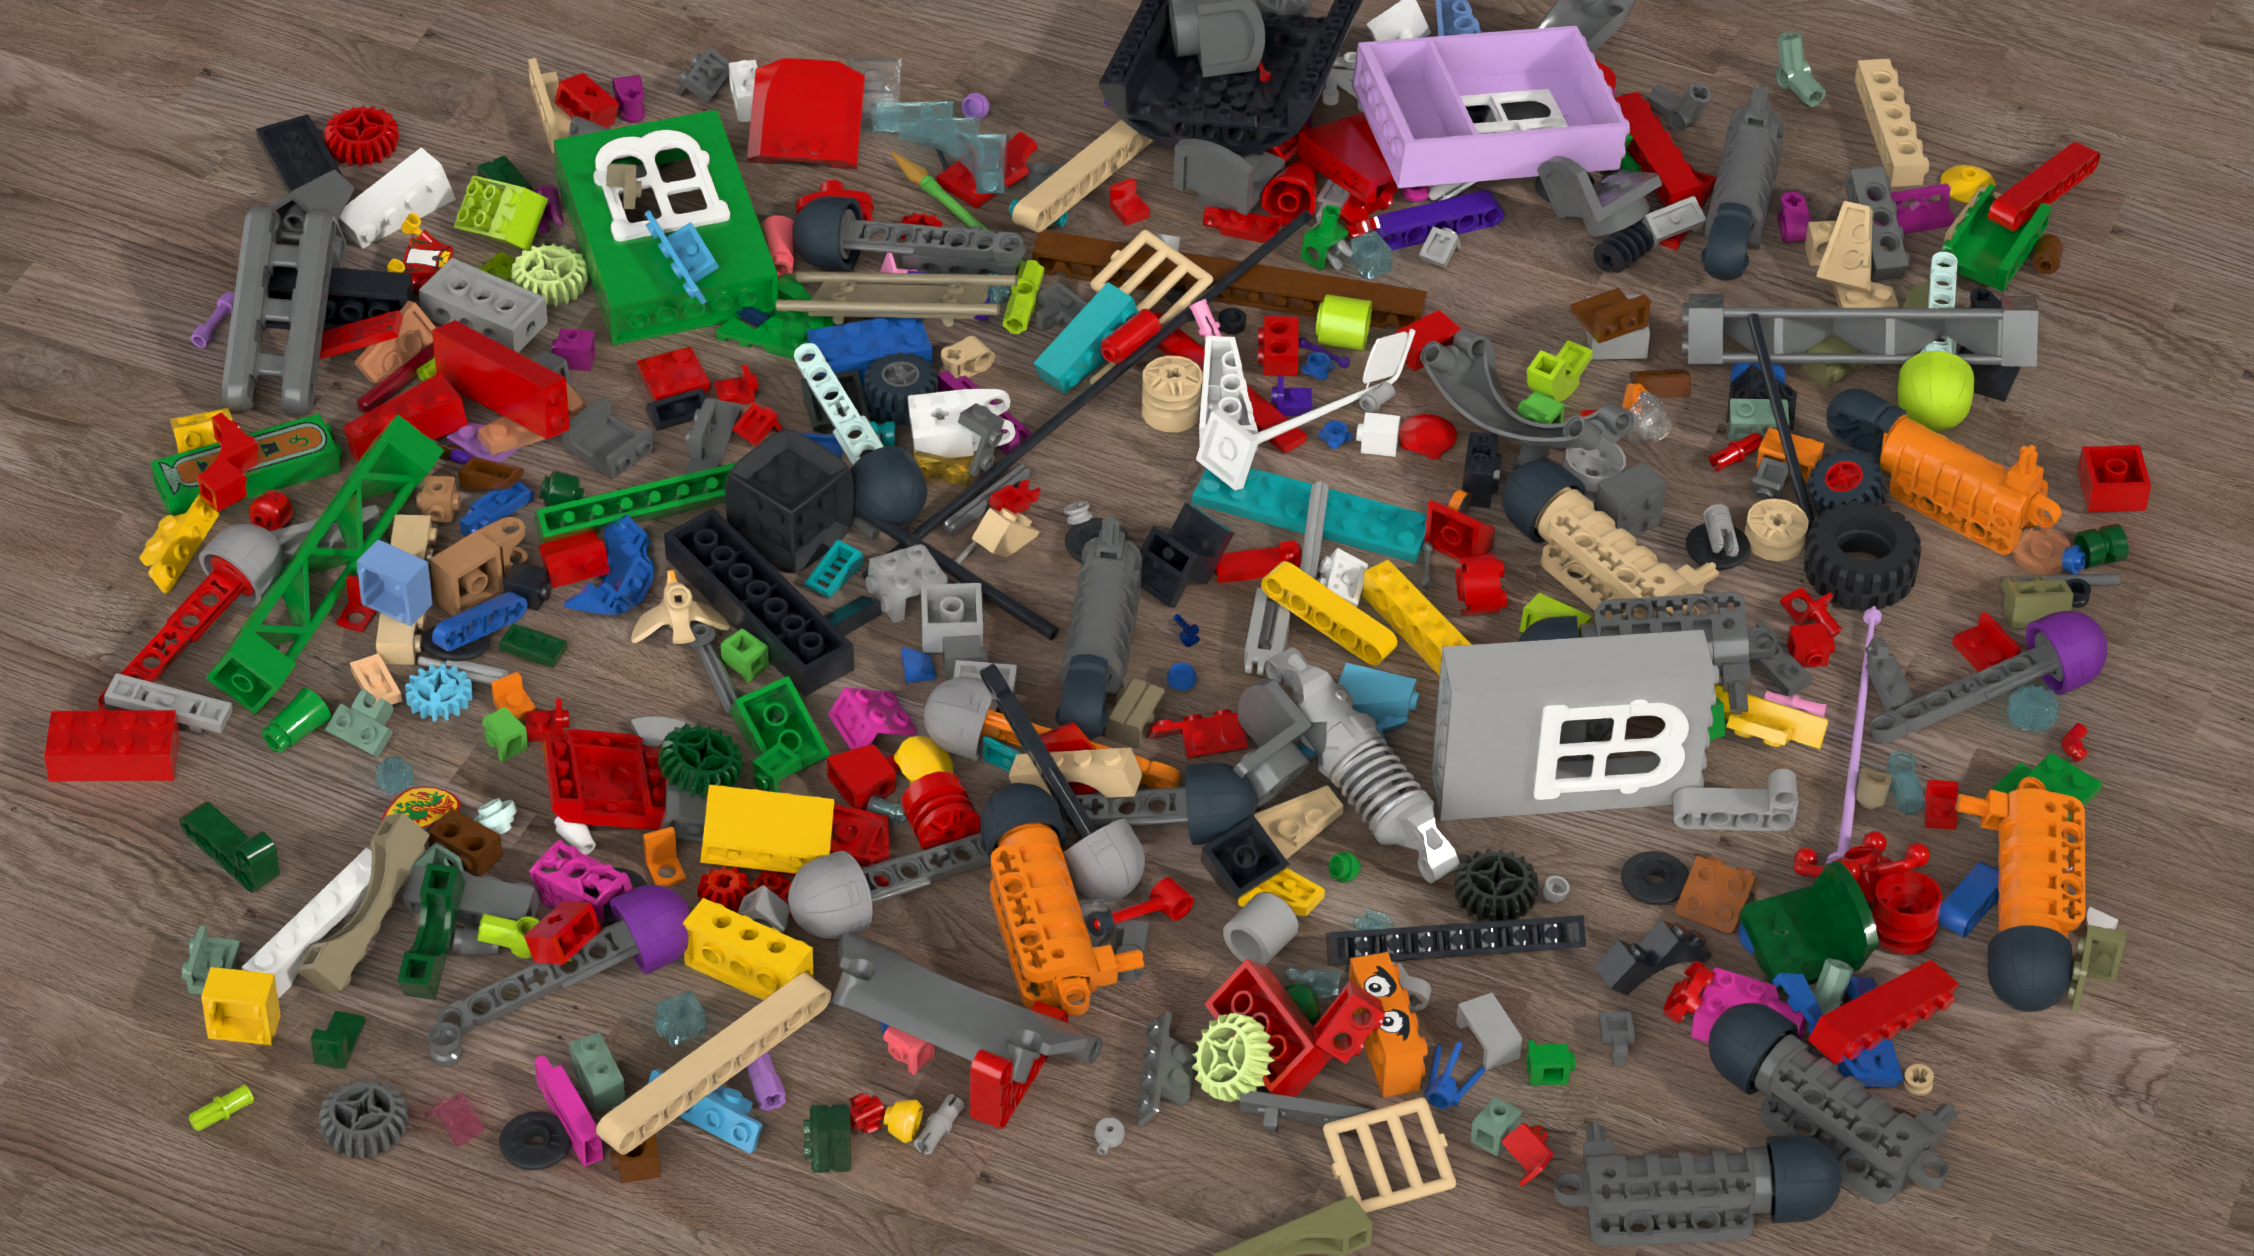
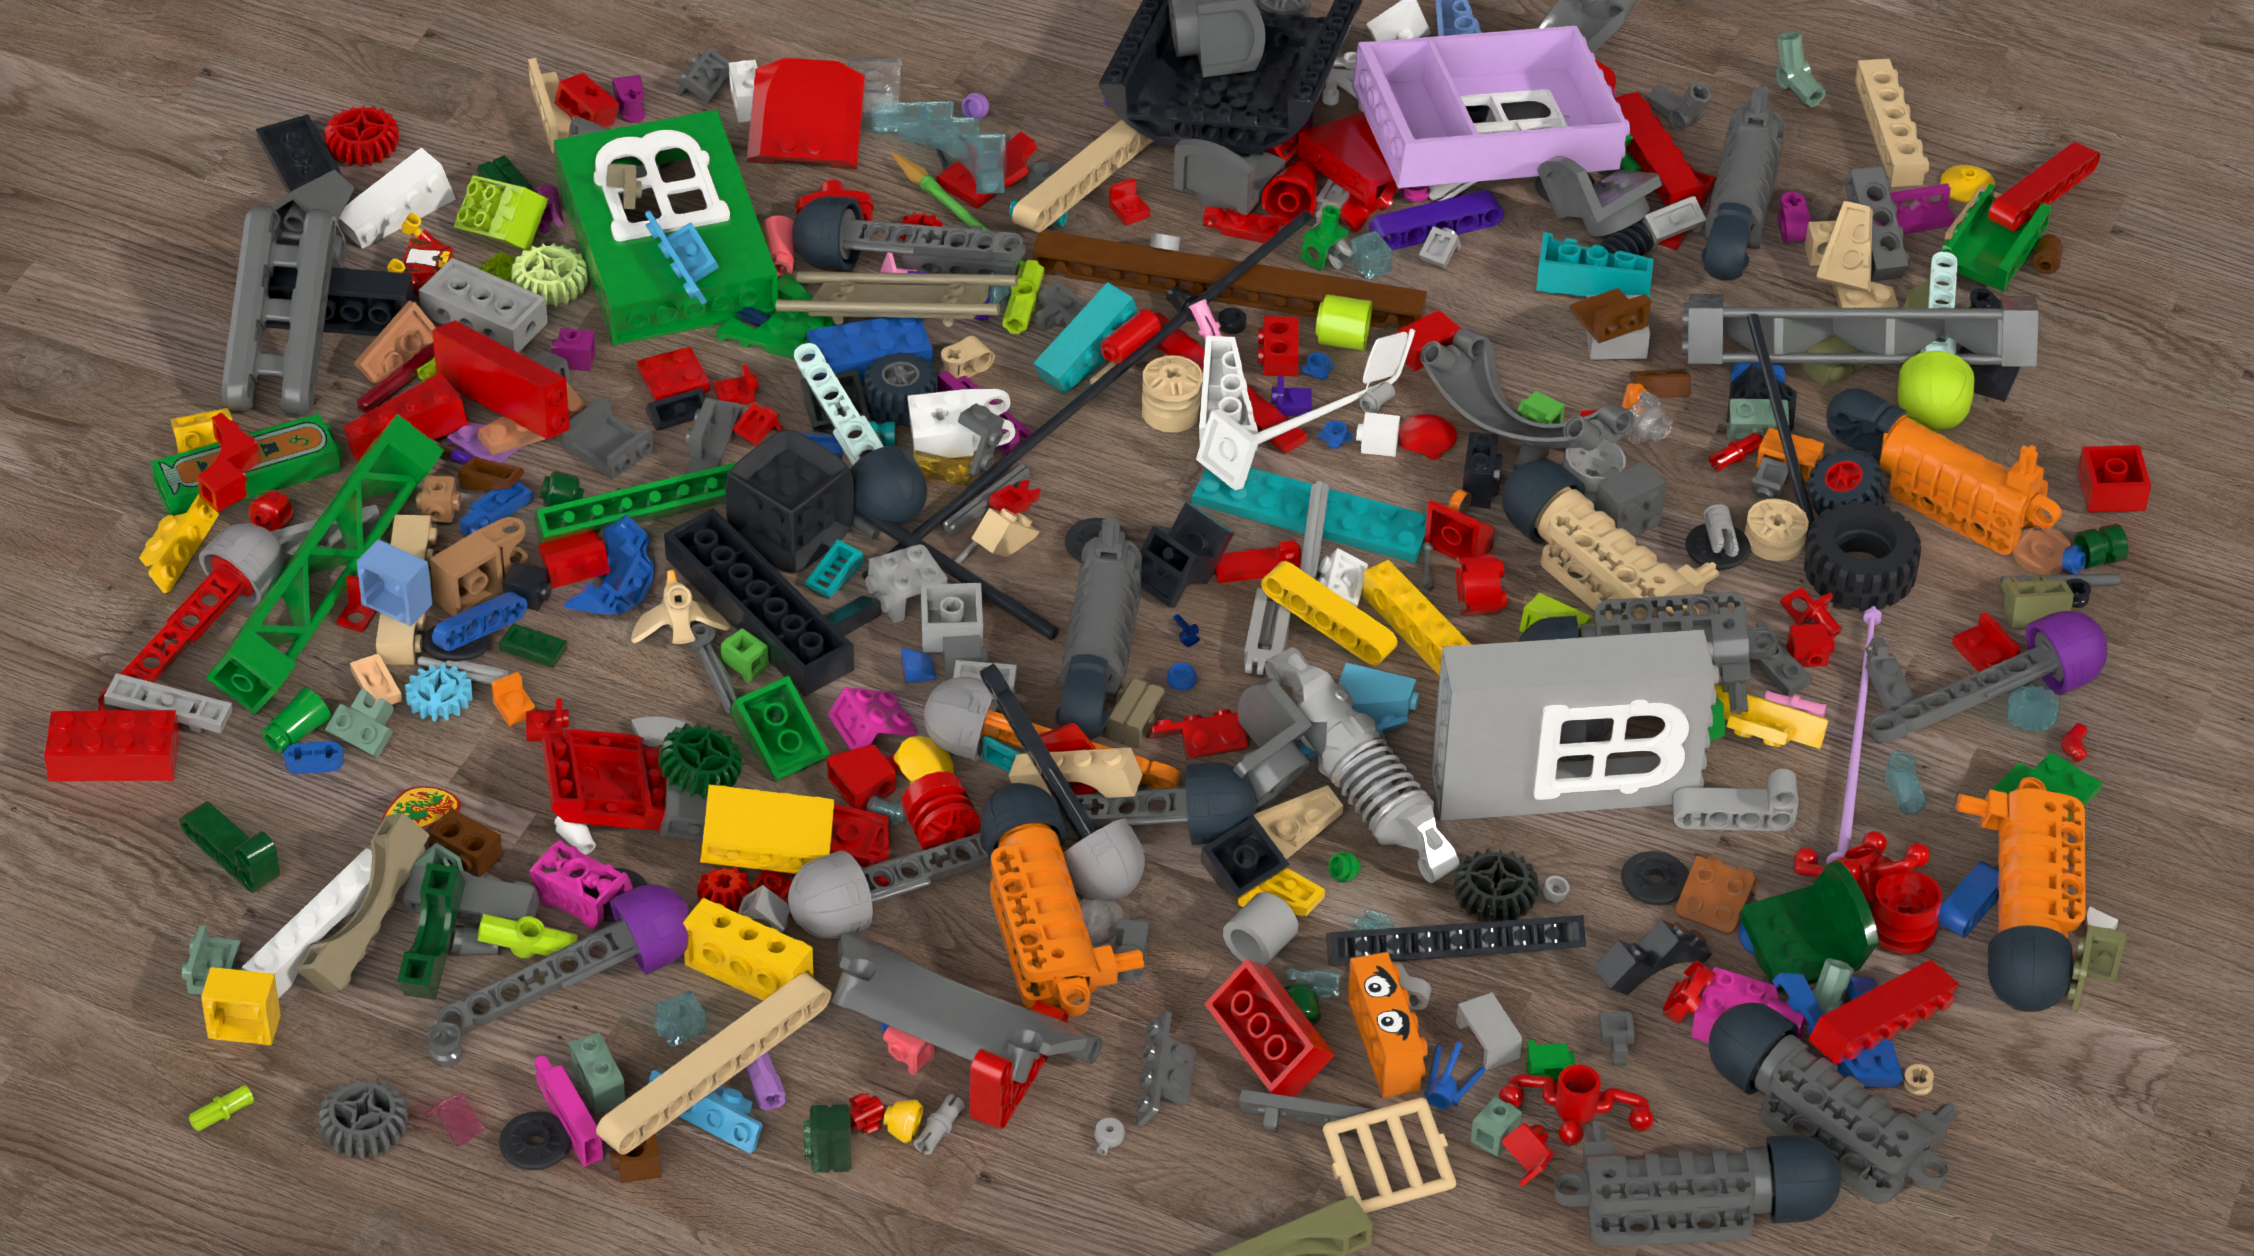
(204, 333): medium lavender bar -> none
(313, 757): none -> blue beam
(337, 1043): dark green bracket -> none
(361, 334): red tile -> none
(394, 775): clear light blue gear -> none
(497, 815): light aqua plate -> none
(505, 733): bright green brick -> none
(562, 932): red brick -> none
(661, 853): orange bracket -> none
(774, 766): green bracket -> none
(1078, 512): light grey bush -> none
(1163, 251): tan bar -> none
(1165, 897): red piece -> none
(1227, 1057): yellowish green gear -> none
(1264, 75): red hinge -> none
(1340, 1019): red brick -> none
(1343, 361): dark purple hinge -> none
(1361, 227): red plate -> none
(1558, 374): lime arch -> none
(1578, 1099): none -> red wheel
(1590, 271): none -> teal wedge
(1872, 788): dark tan plate -> none
(1940, 804): red bracket -> none

